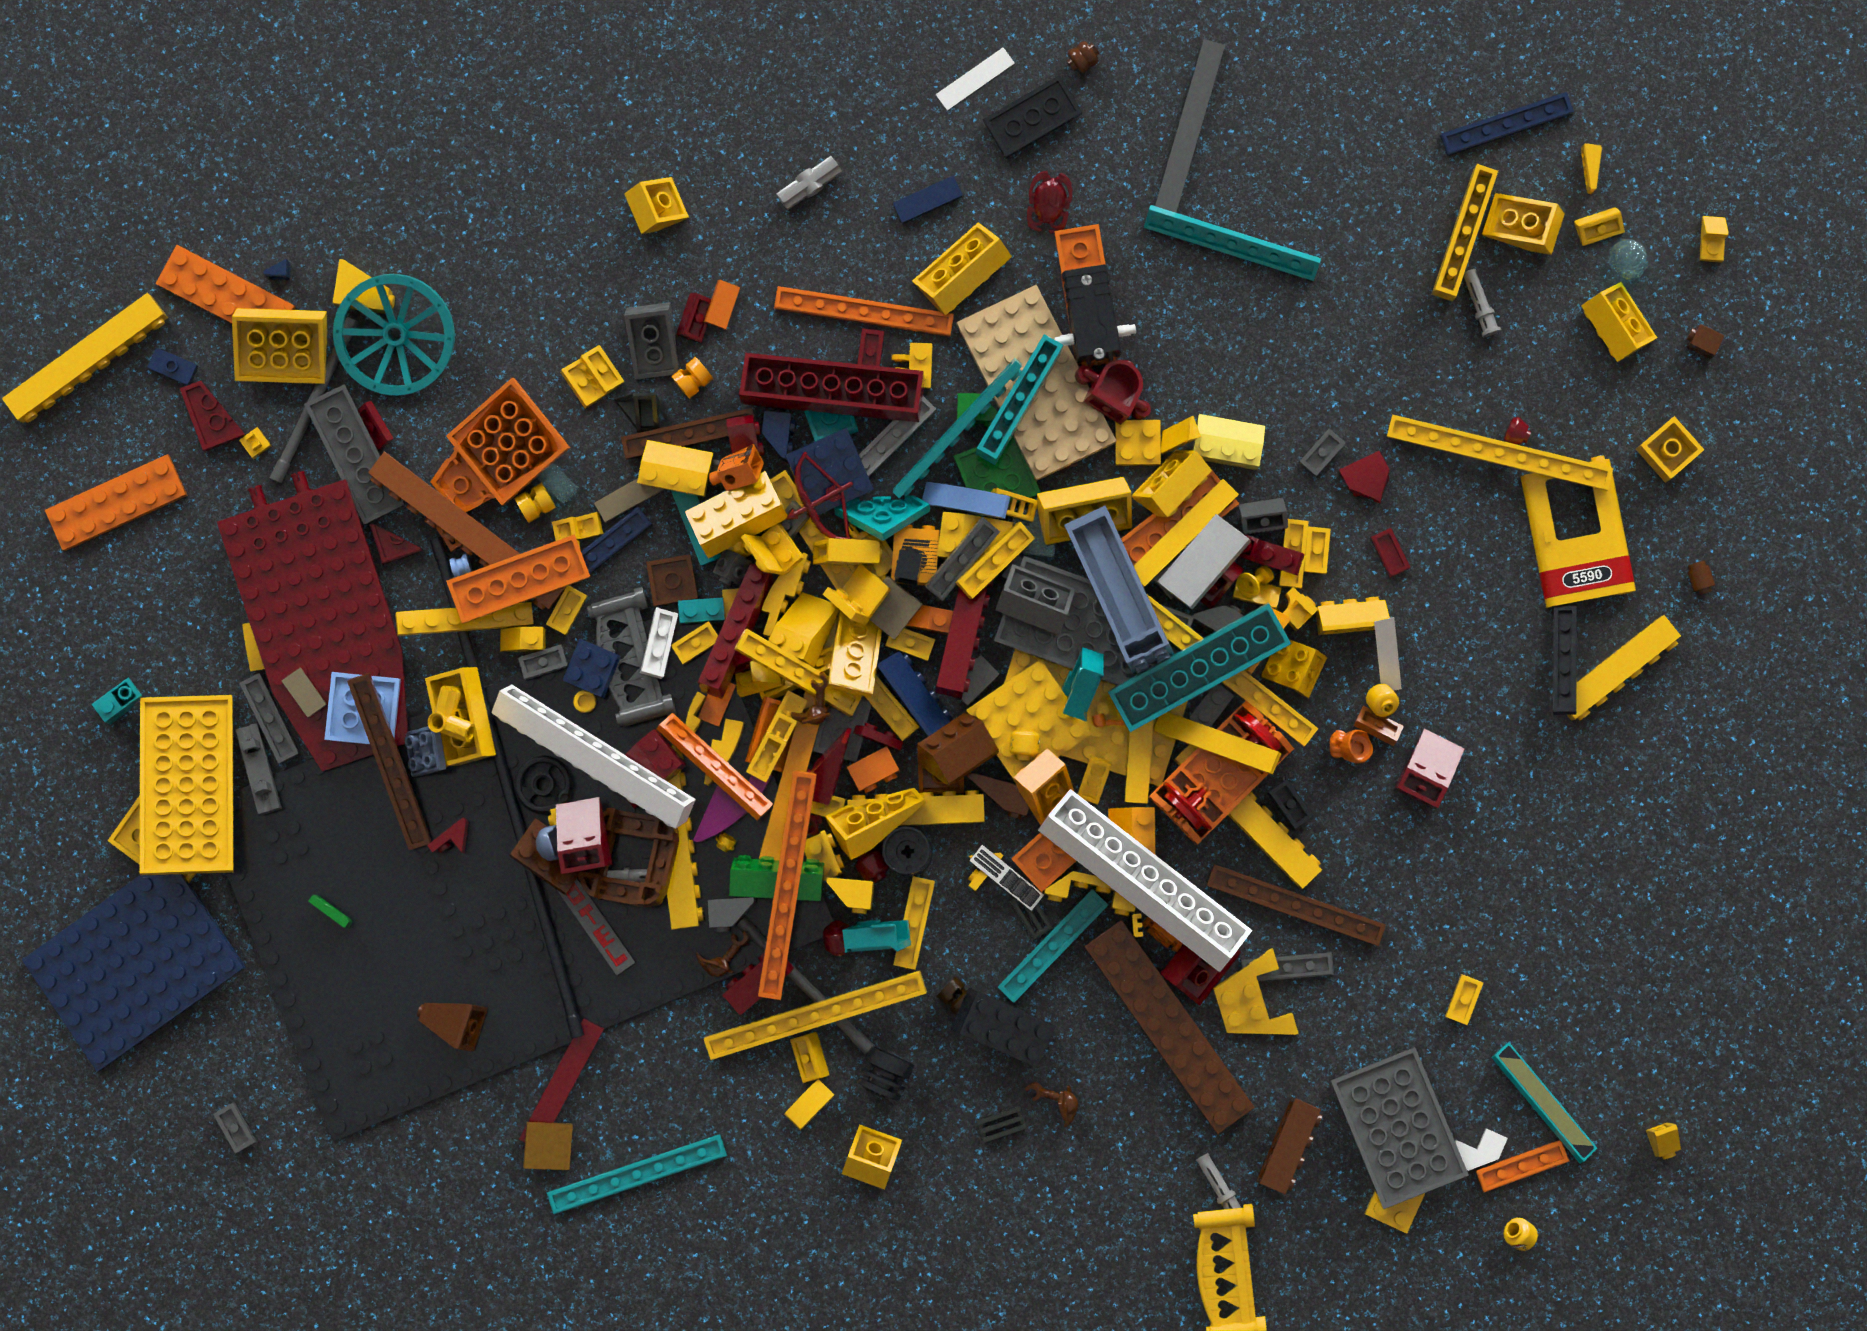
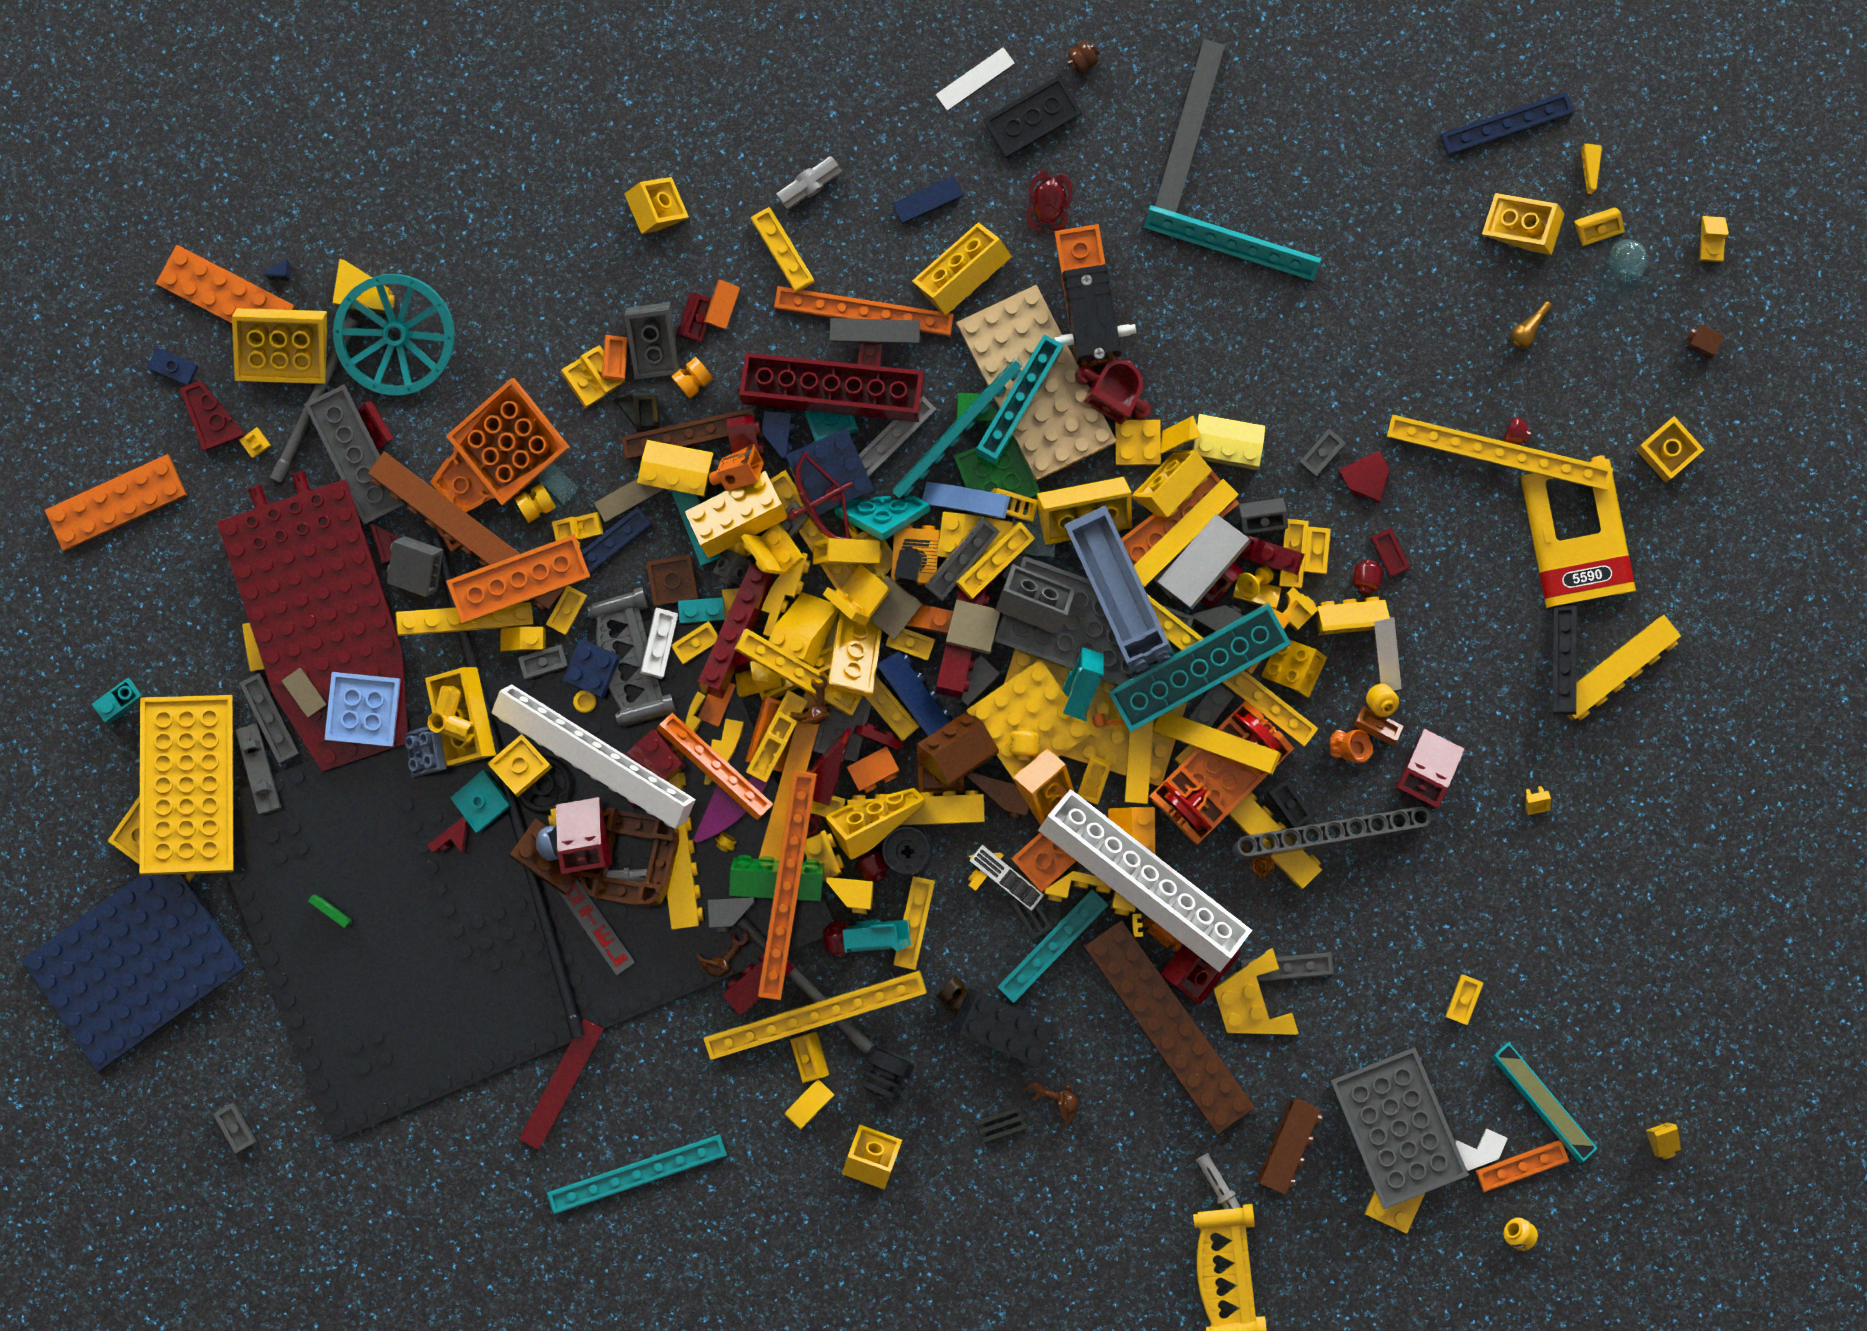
(85, 358): yellow brick -> none
(389, 761): reddish brown plate -> none
(414, 566): none -> dark grey brick
(454, 1023): reddish brown slope -> none
(460, 566): light blue wheel -> none
(481, 801): none -> teal plate
(519, 765): none -> yellow plate
(547, 1146): pearl gold tile -> none
(614, 358): none -> orange tile
(782, 250): none -> yellow tile
(875, 331): none -> dark grey tile
(919, 359): yellow hinge -> none
(972, 626): none -> dark tan tile
(1261, 866): none -> clear orange plate
(1296, 905): reddish brown plate -> none
(1342, 830): none -> dark grey beam
(1367, 577): none -> dark red head
(1464, 232): yellow brick -> none
(1484, 312): light grey pin -> none
(1524, 334): none -> pearl gold piece
(1537, 802): none -> yellow tile
(1618, 321): yellow slope -> none
(1701, 577): reddish brown brick -> none

